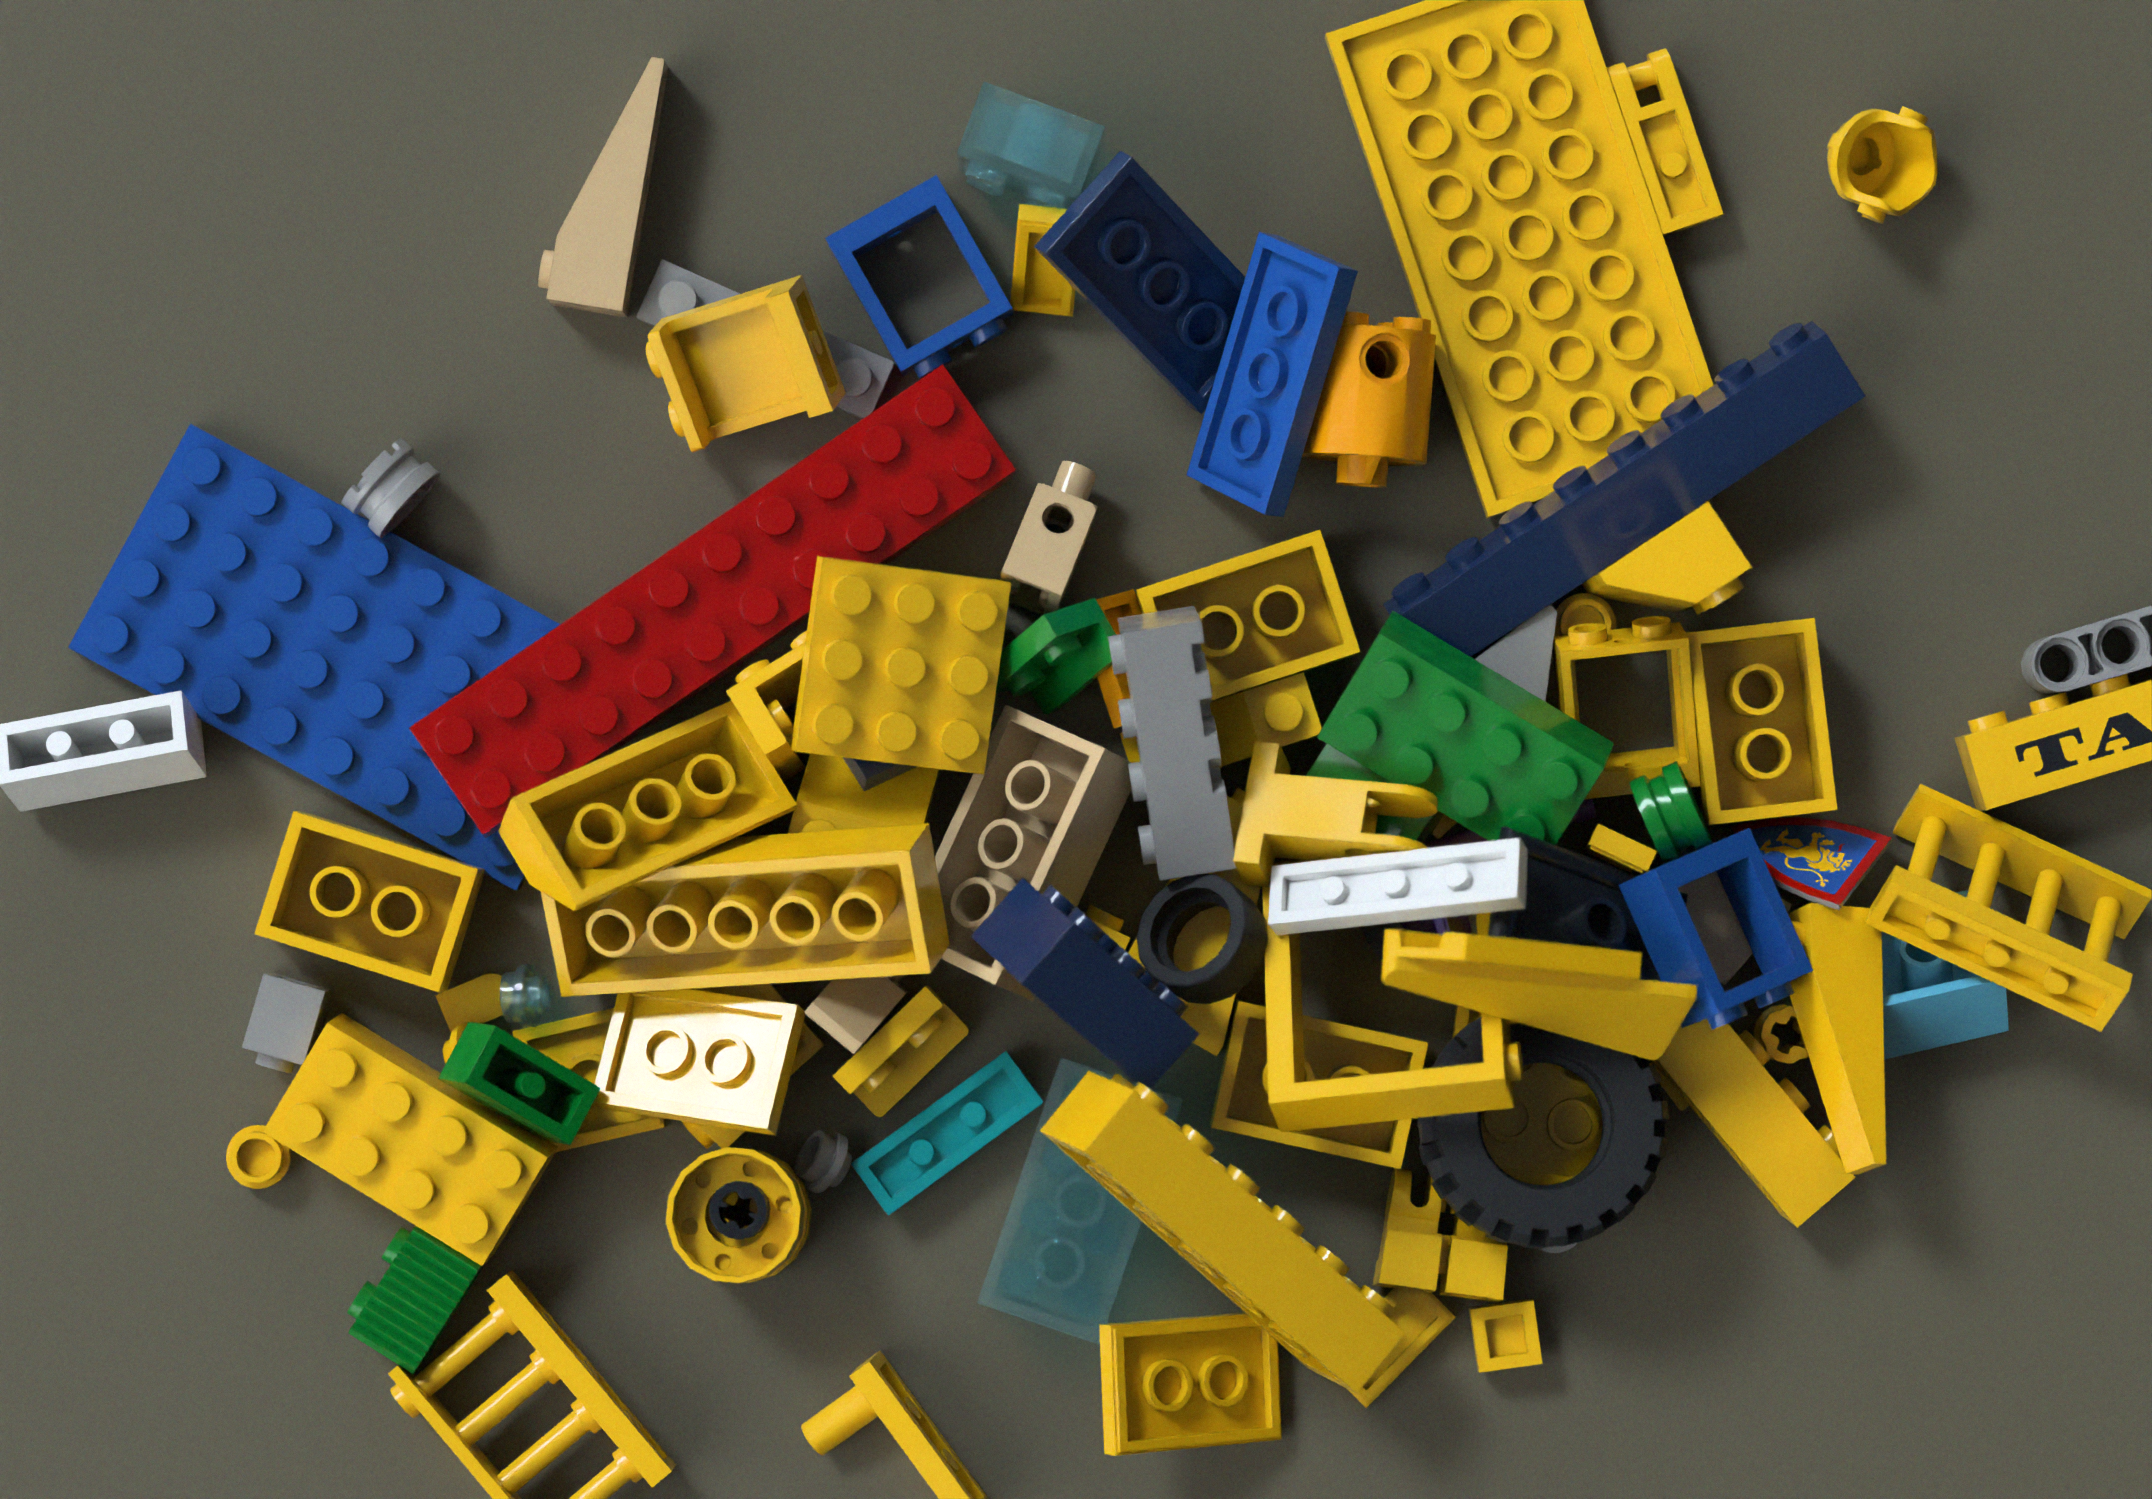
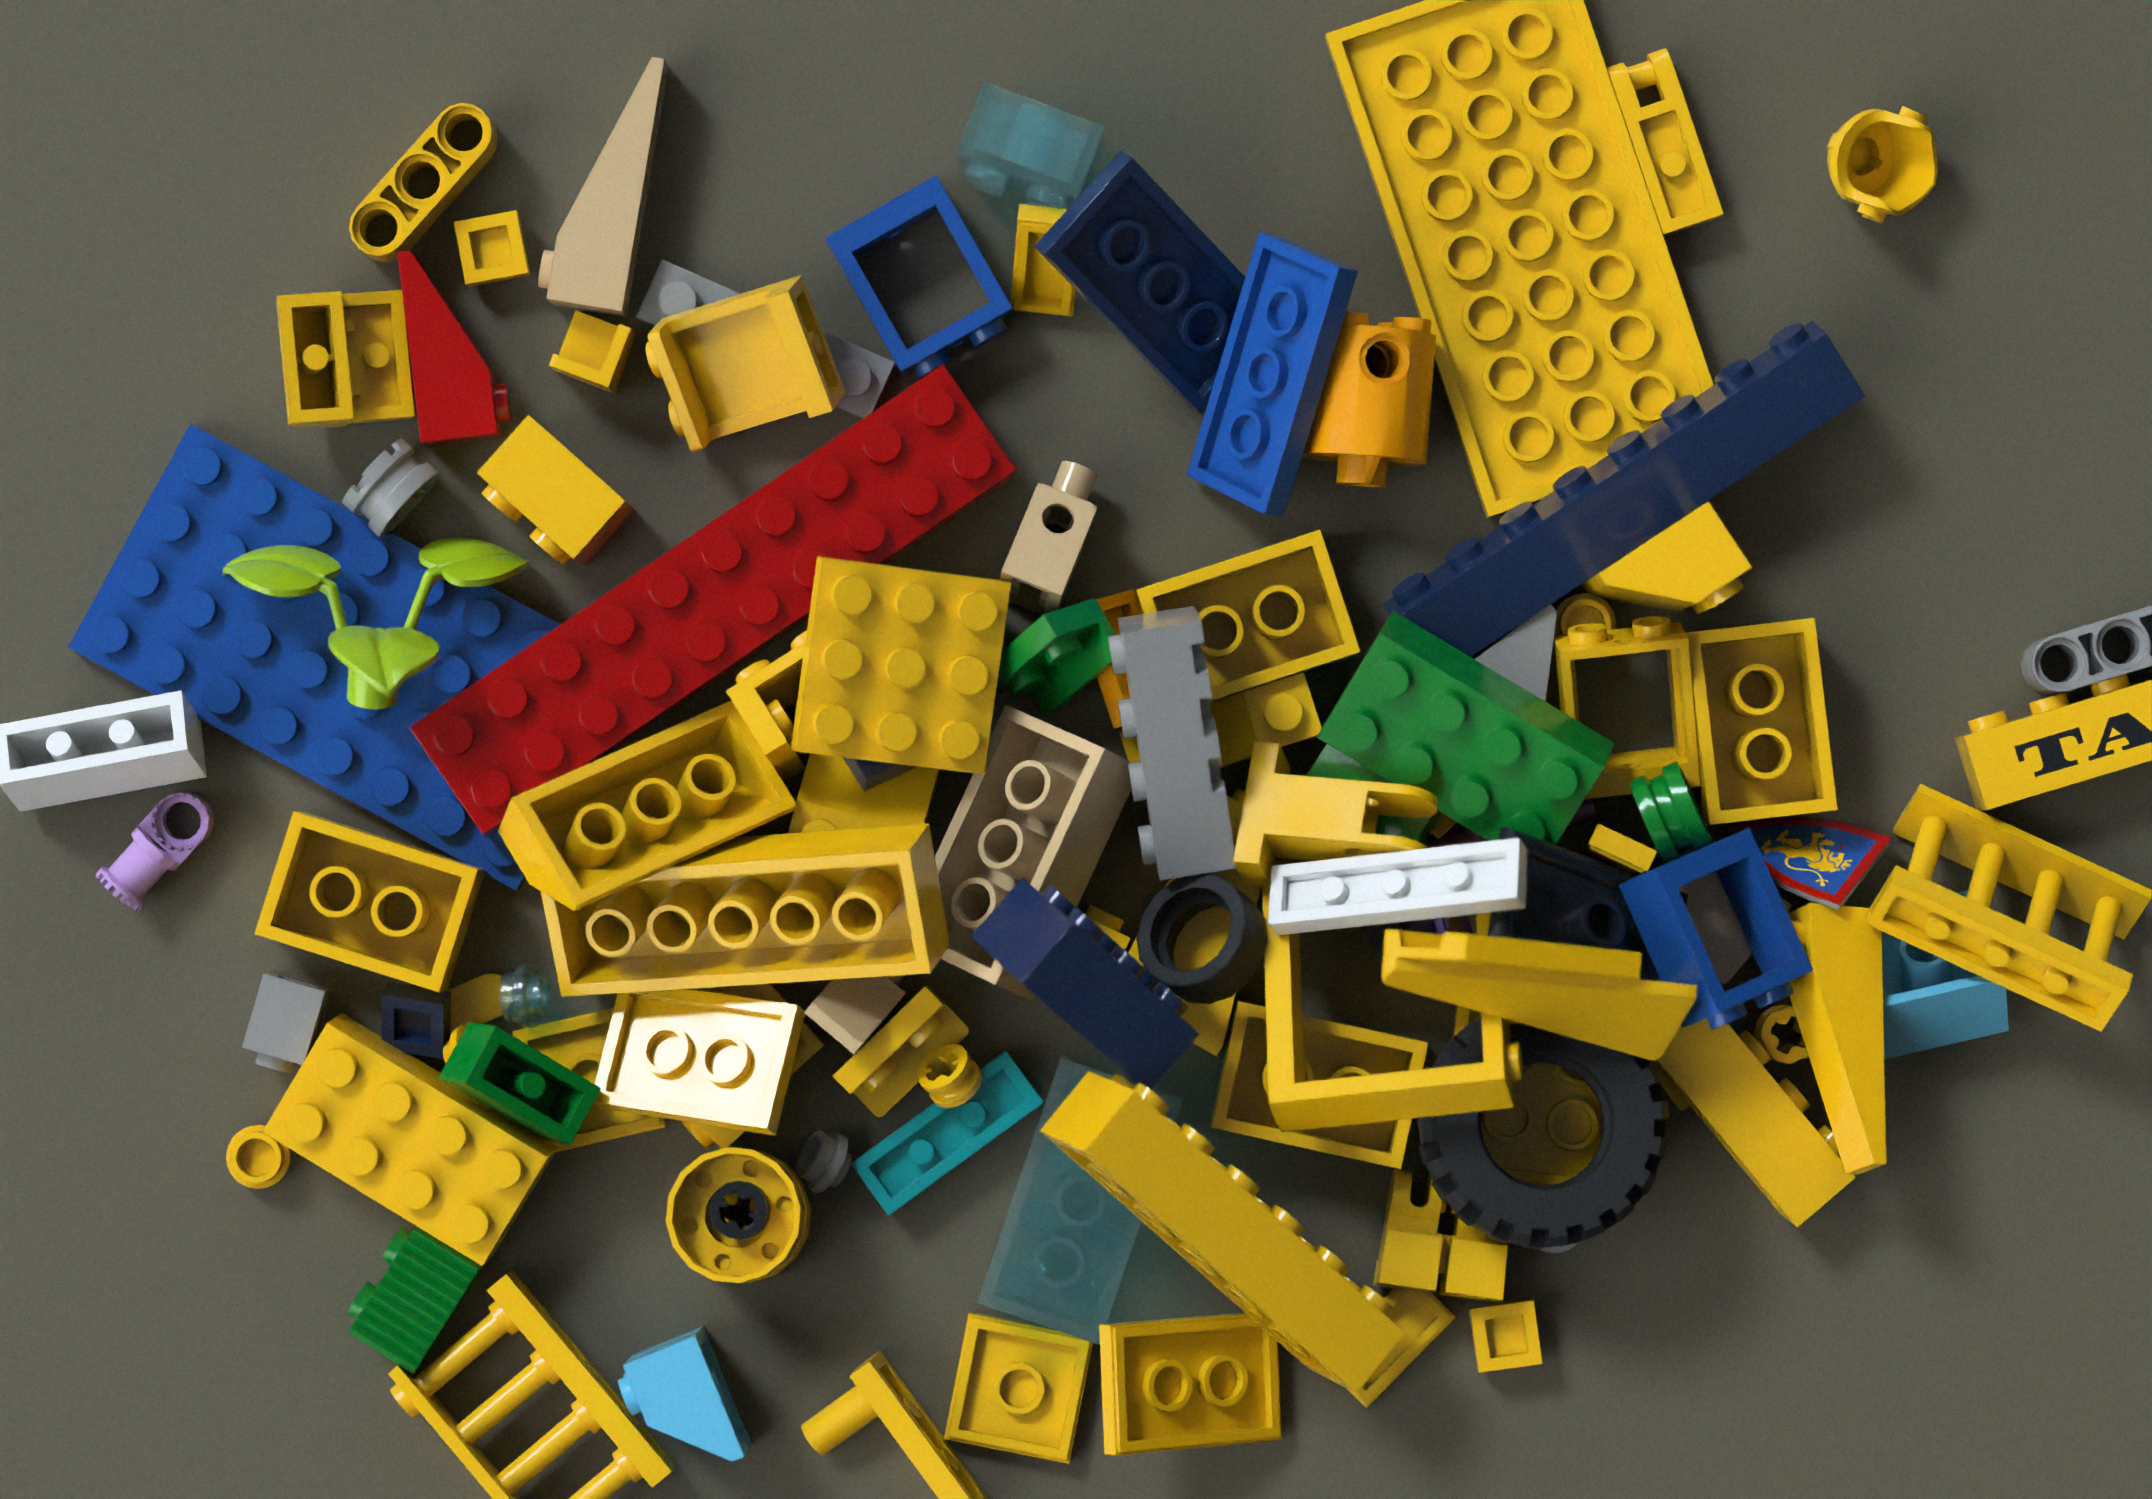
(154, 850): none -> lavender connector
(344, 358): none -> yellow brick
(376, 657): none -> lime plant
(416, 1019): none -> dark blue plate
(433, 151): none -> yellow beam
(451, 378): none -> red slope
(492, 248): none -> yellow plate
(555, 491): none -> yellow brick
(594, 351): none -> yellow panel
(685, 1395): none -> medium azure slope
(949, 1075): none -> yellow bush
(1018, 1388): none -> yellow tile

